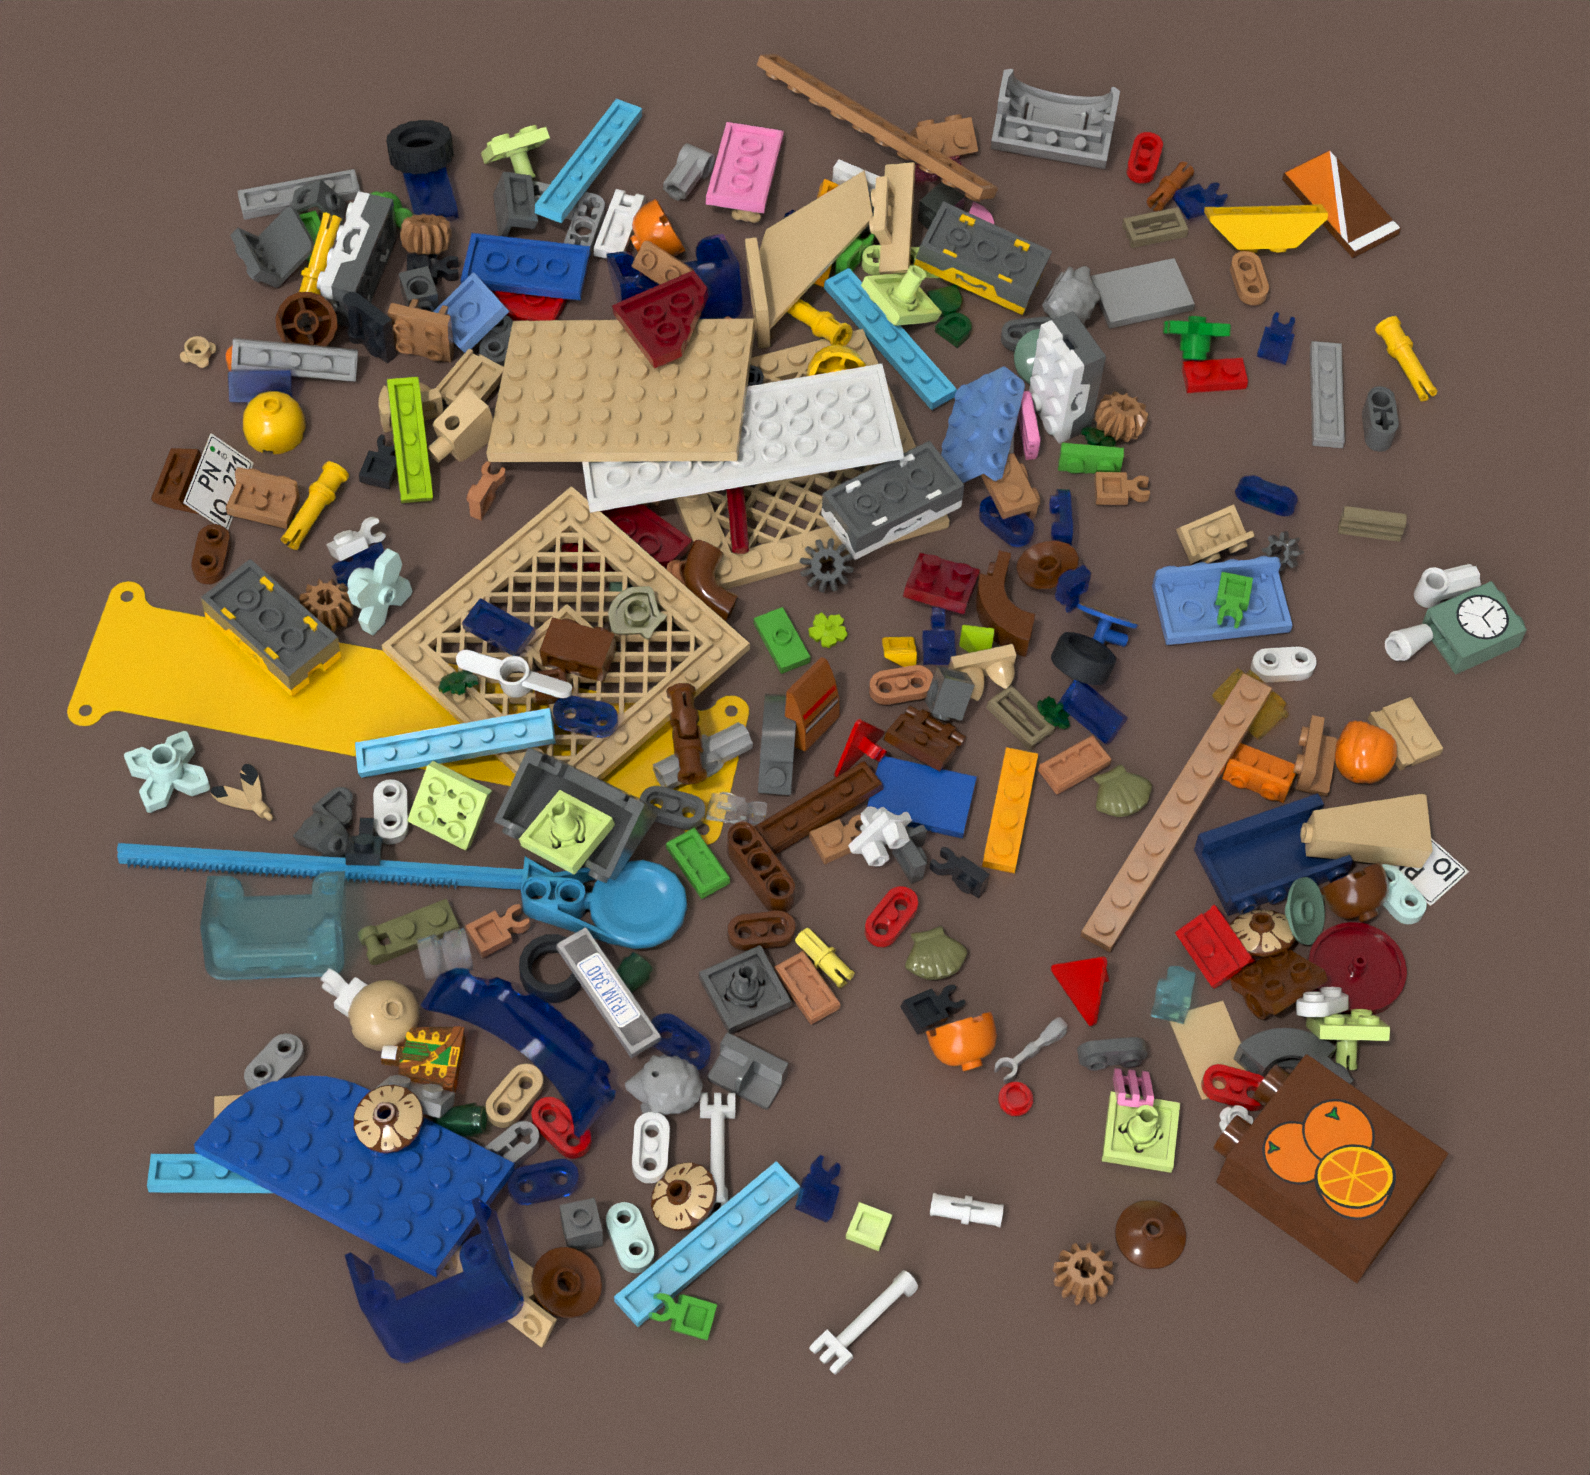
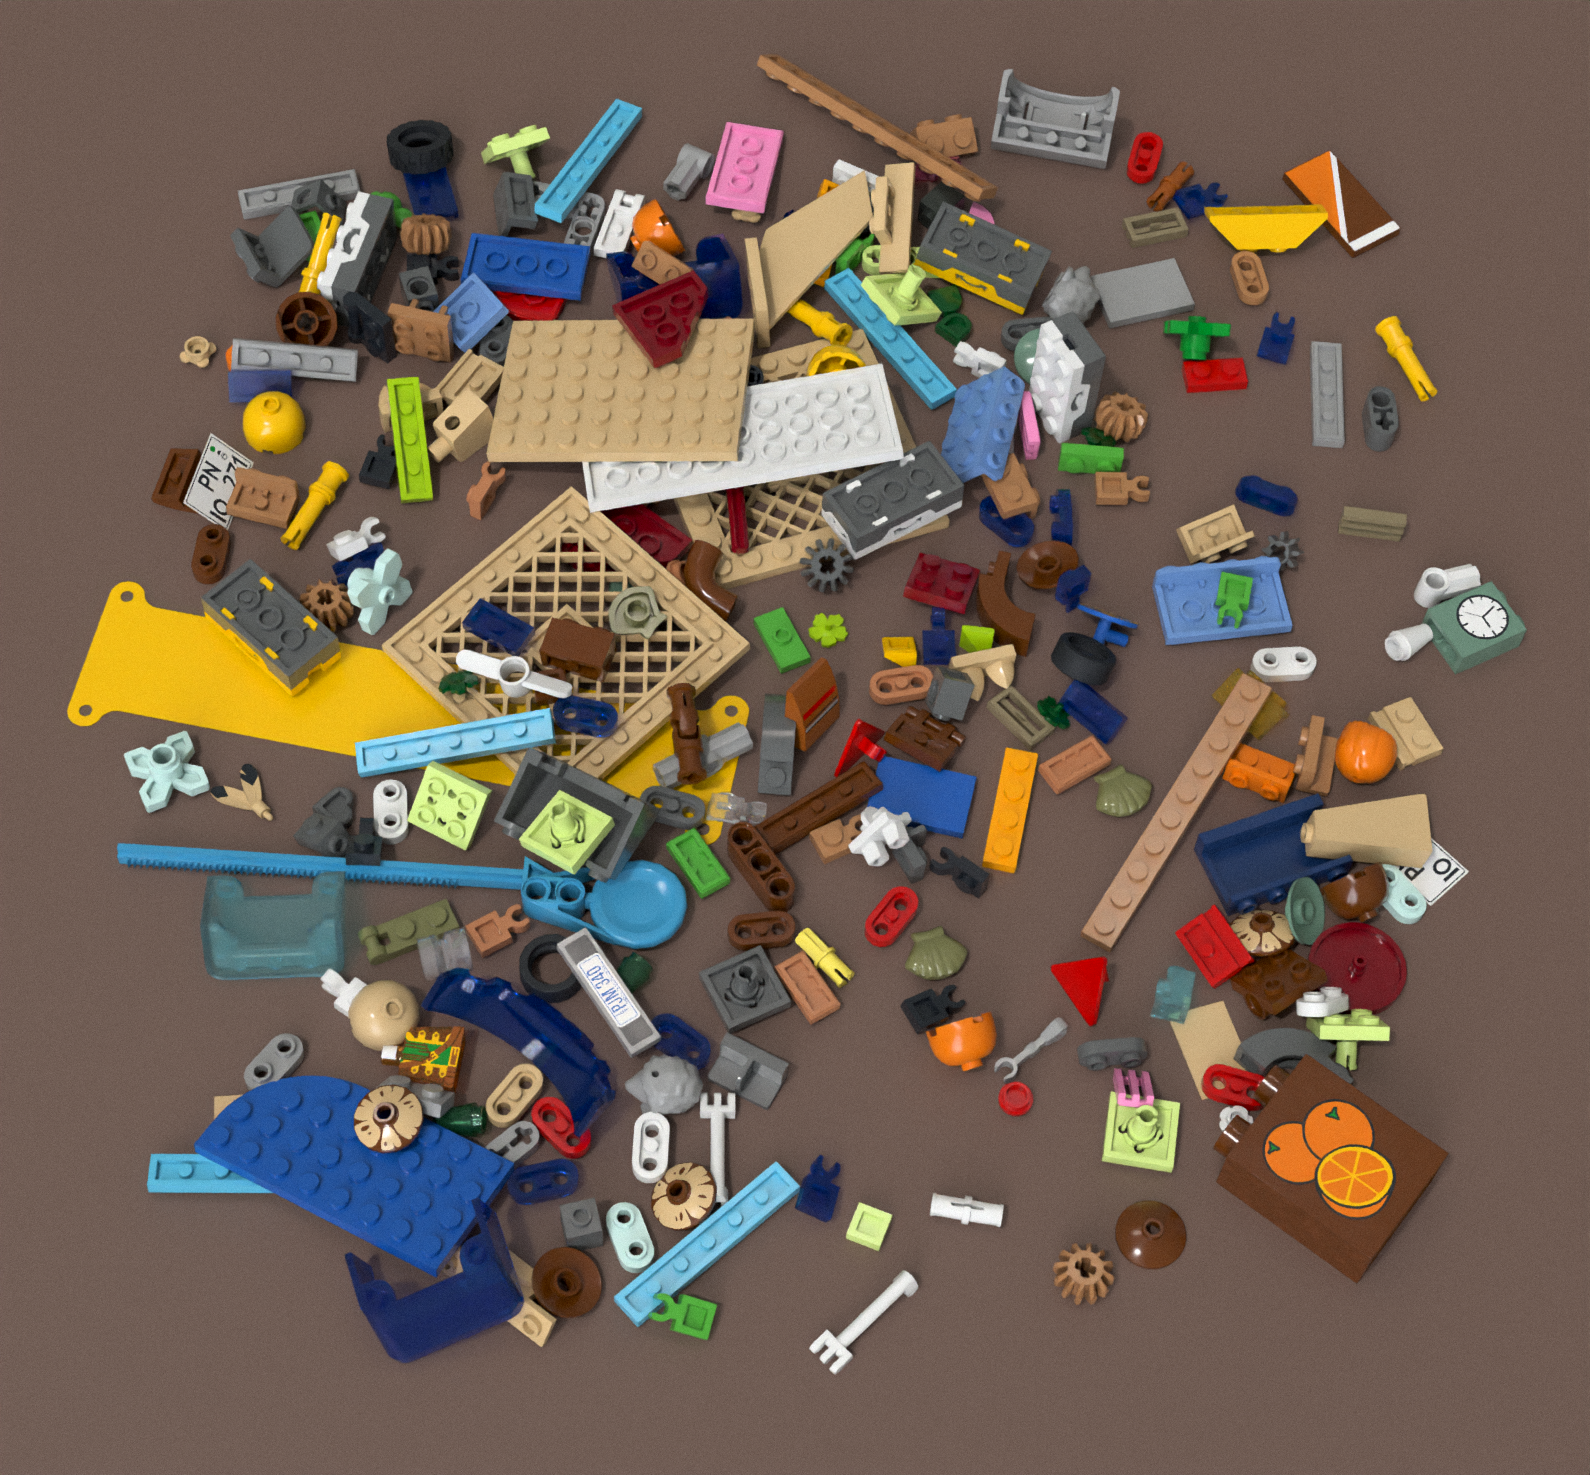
(980, 361): none -> white plate

